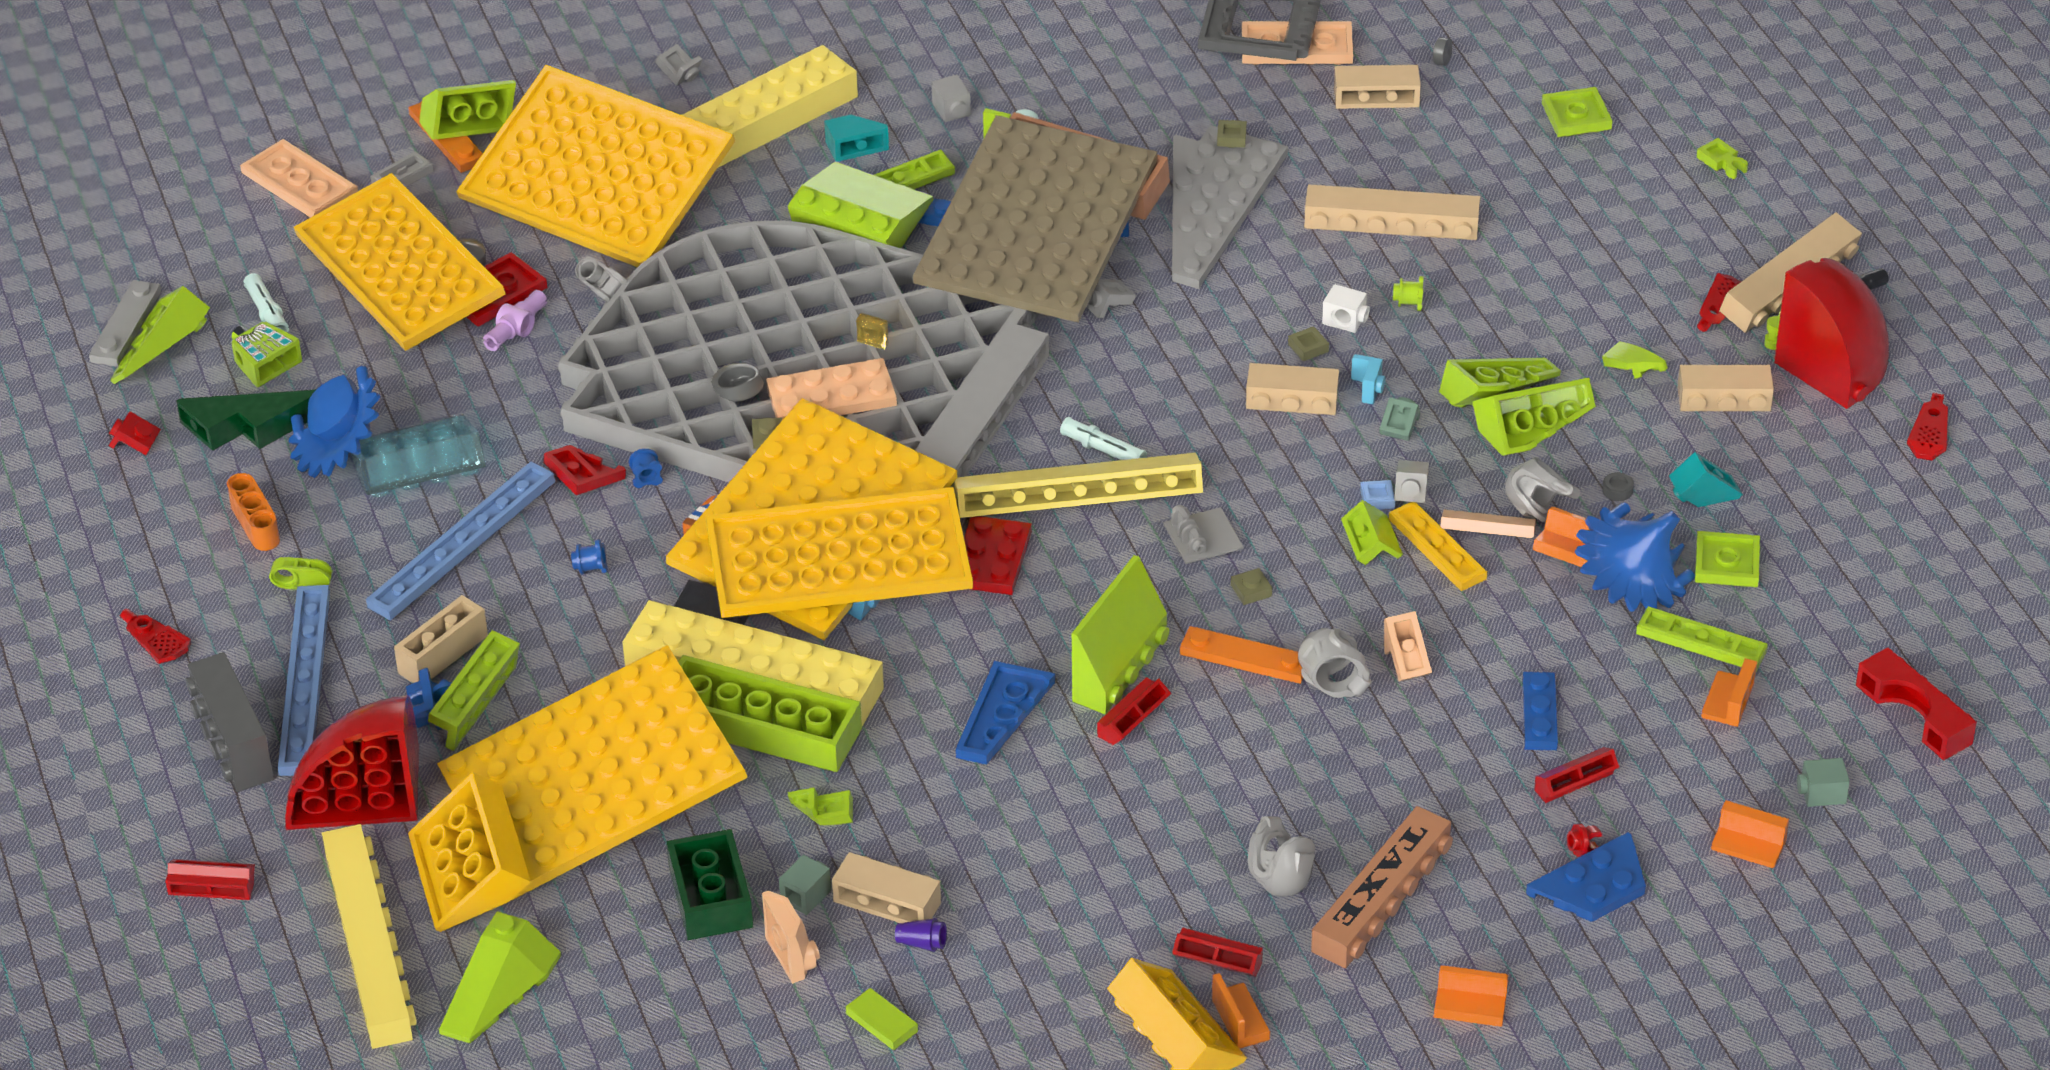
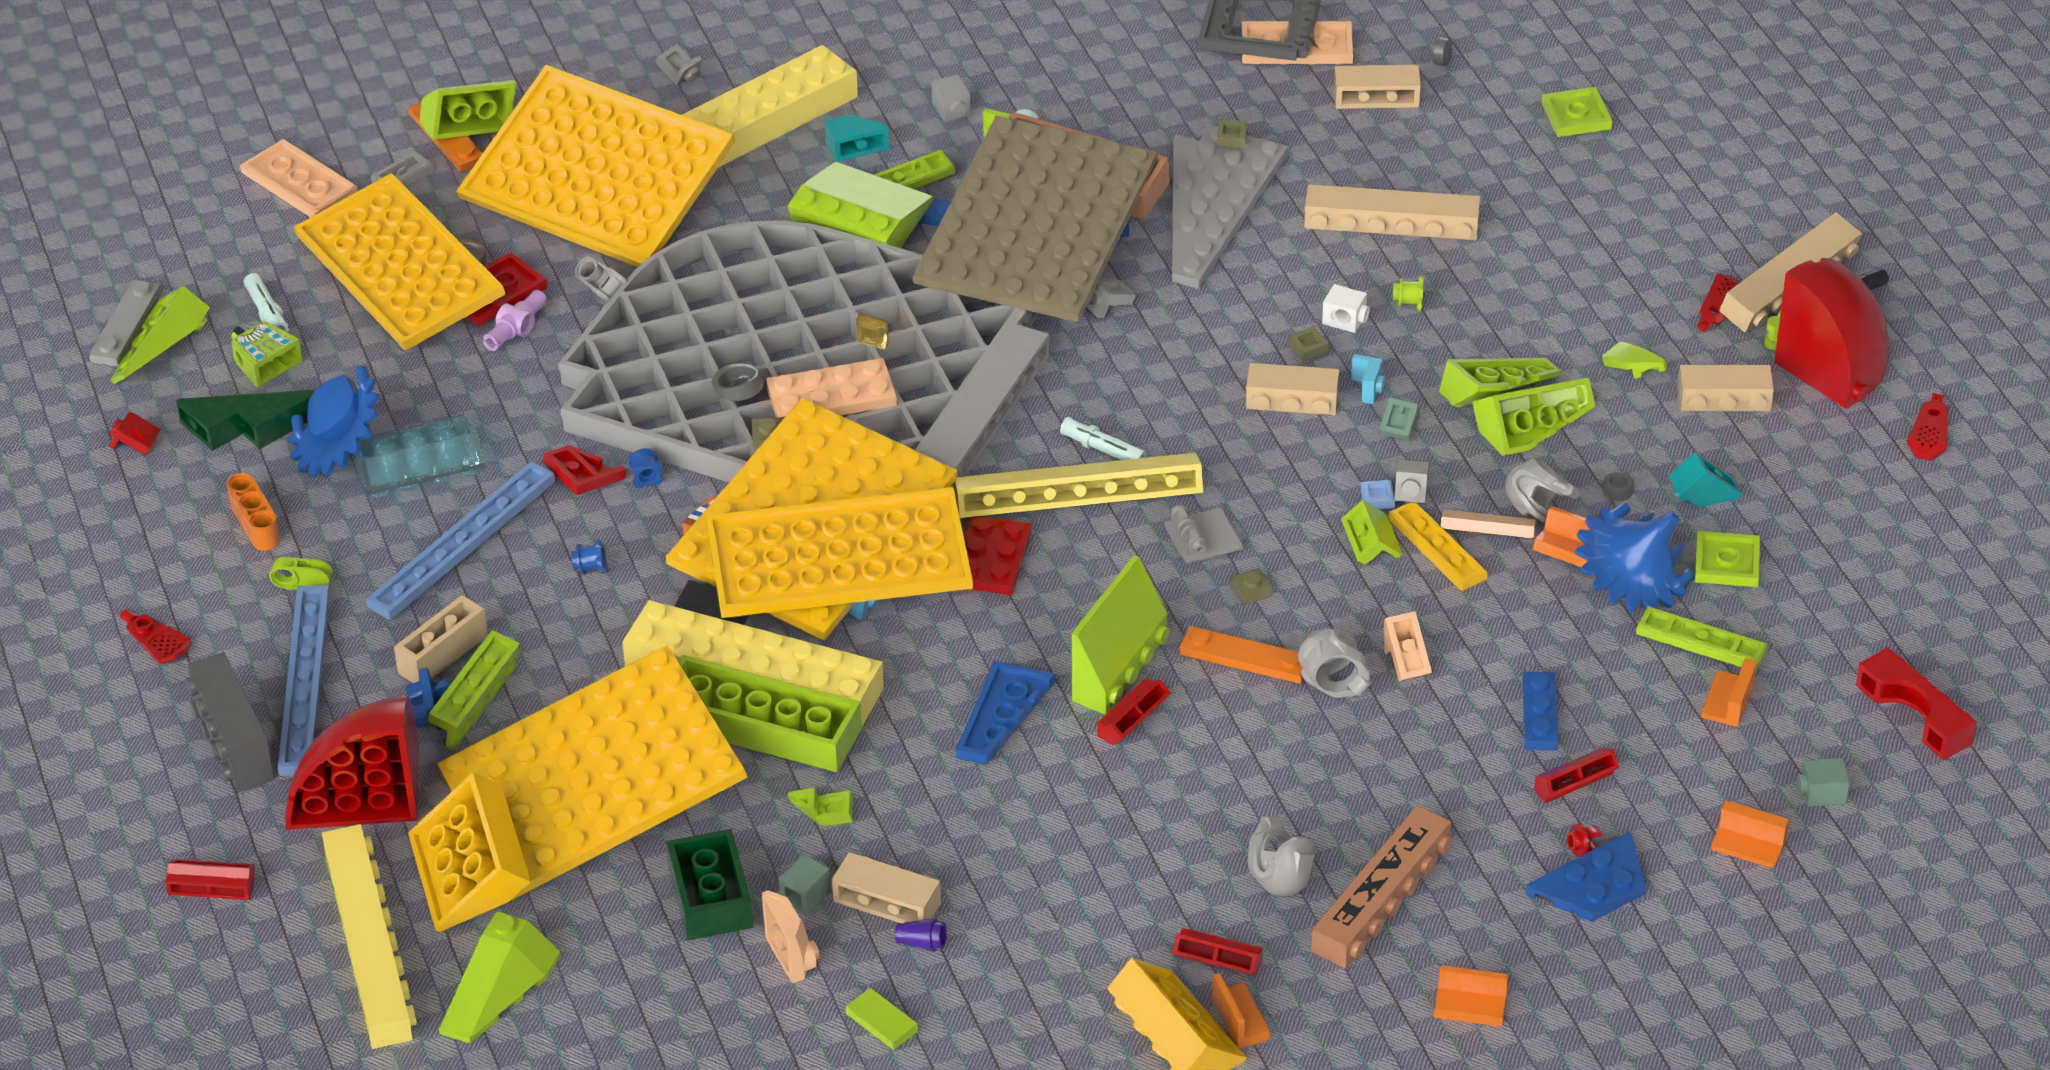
(1720, 155): lime plate -> none

